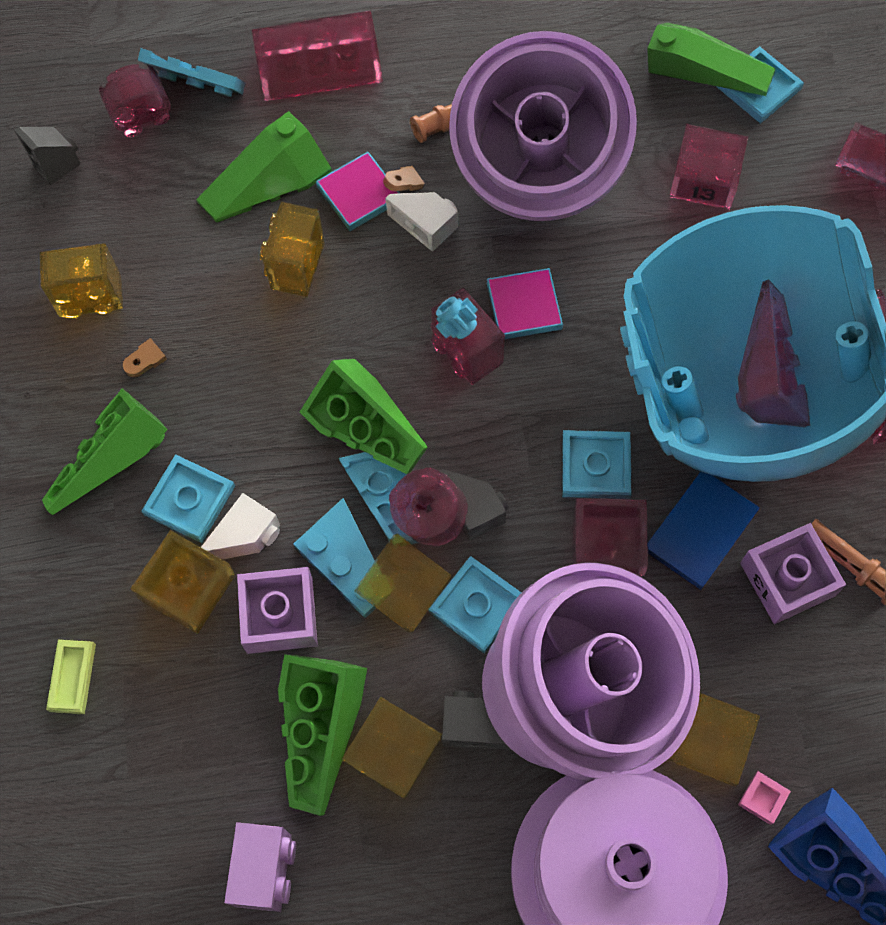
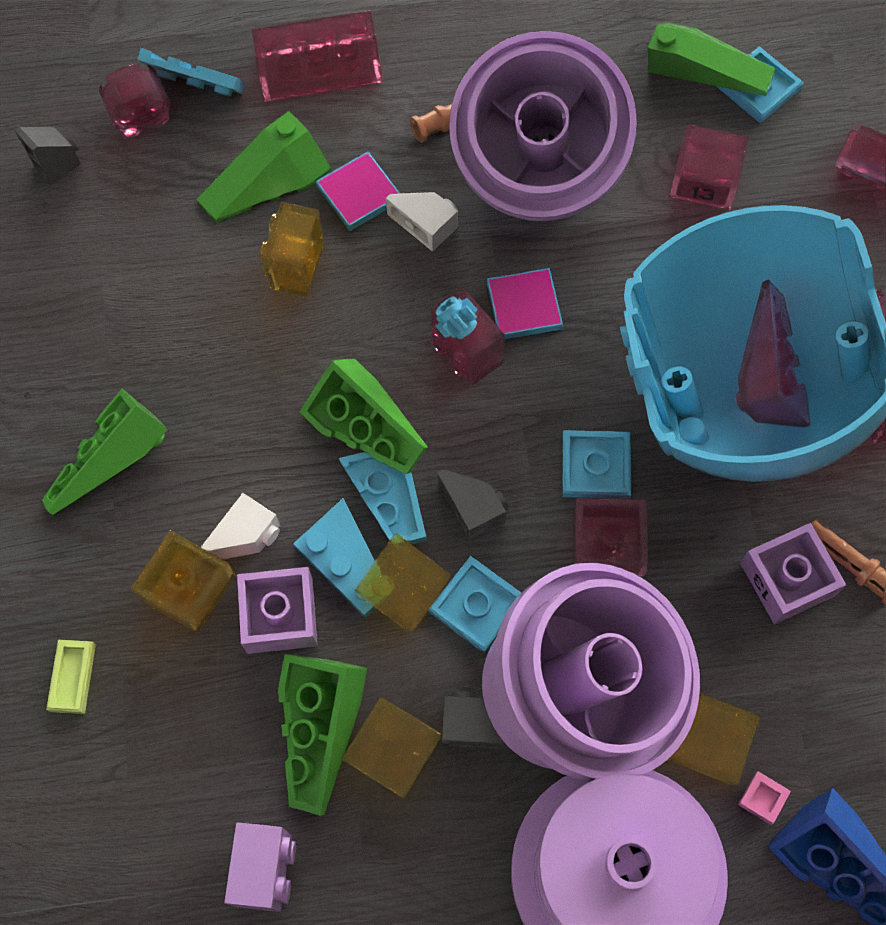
(81, 280): clear yellow brick -> none
(148, 355): medium nougat piece -> none
(188, 498): medium azure tile -> none
(403, 179): medium nougat piece -> none
(409, 505): clear pink brick -> none
(701, 529): blue tile -> none

